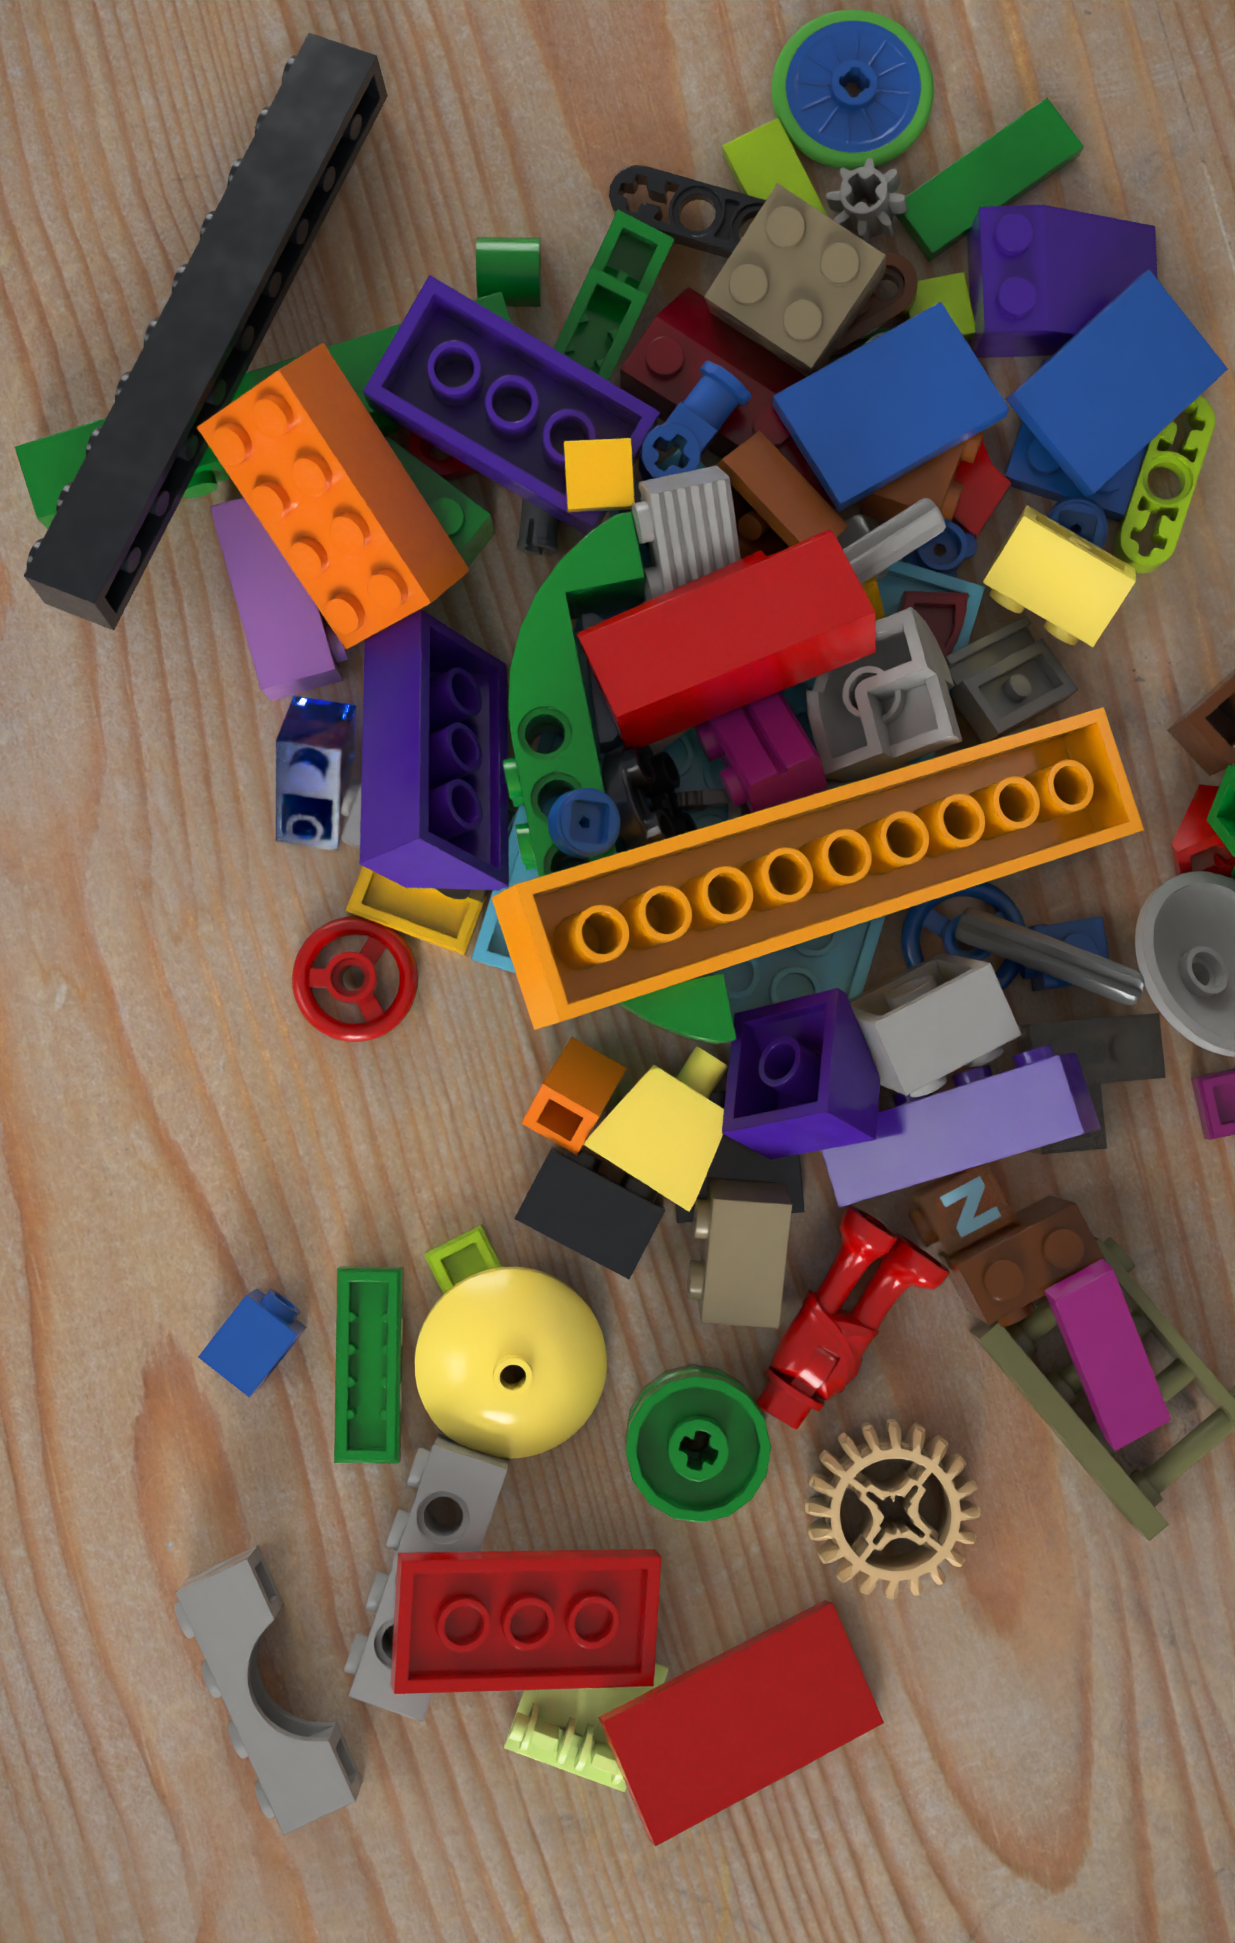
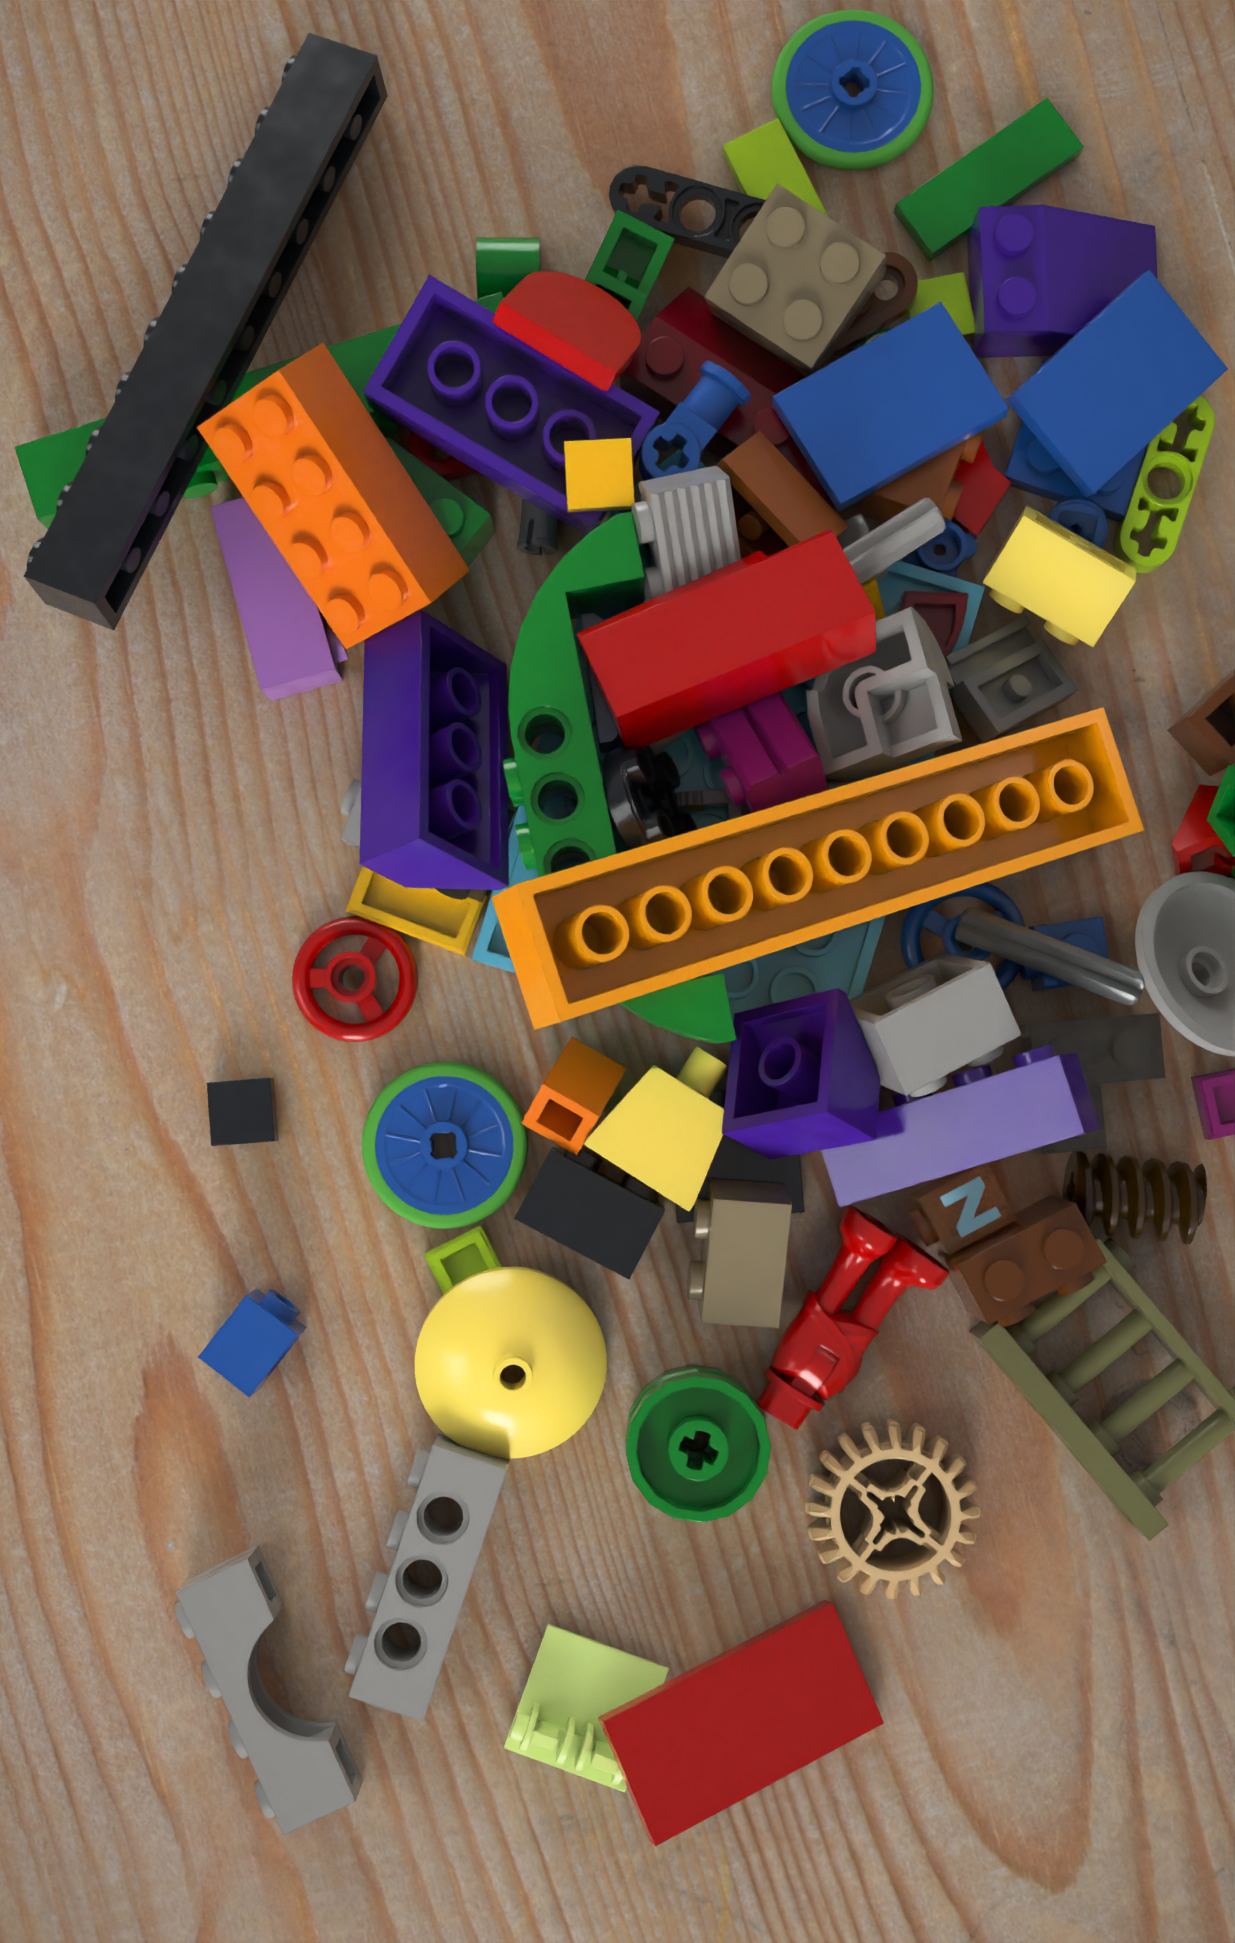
(242, 1111): none -> black tile
(314, 771): clear blue slope -> none
(368, 1365): green plate -> none
(401, 1146): none -> blue wheel
(525, 1620): red plate -> none
(572, 325): none -> red tile
(584, 823): blue tile -> none
(874, 187): light grey gear -> none
(1108, 1354): magenta tile -> none
(1137, 1194): none -> dark brown piece

